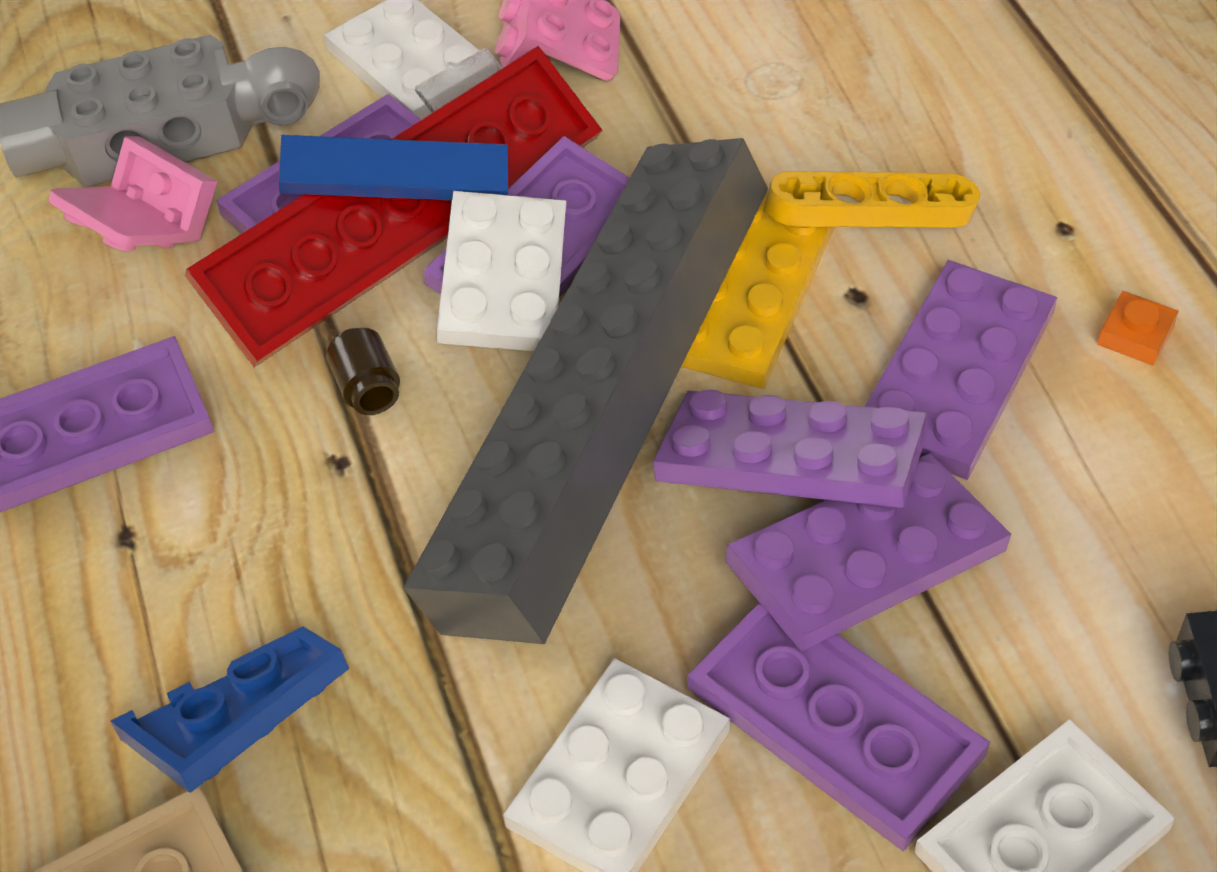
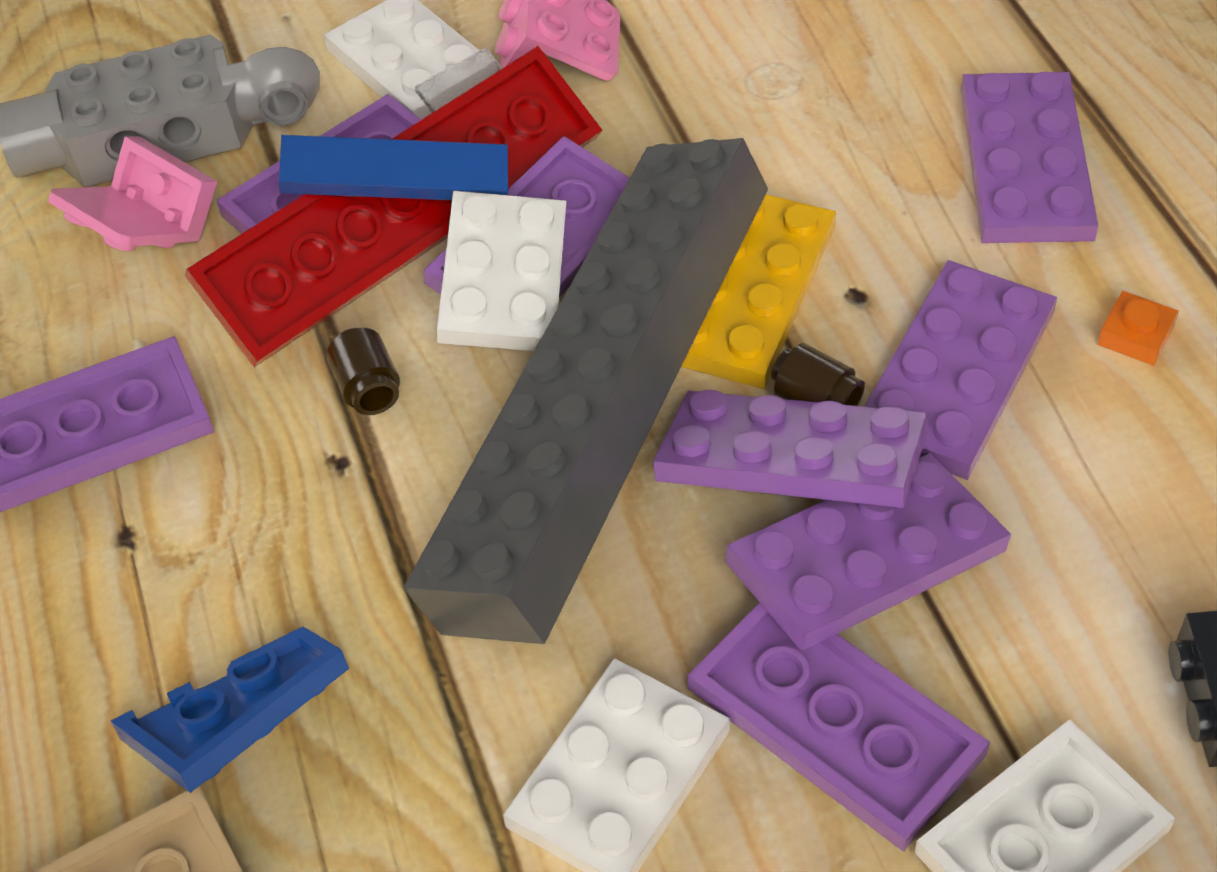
(809, 199): yellow beam -> none
(815, 377): none -> dark brown brick
(1027, 158): none -> medium lavender plate

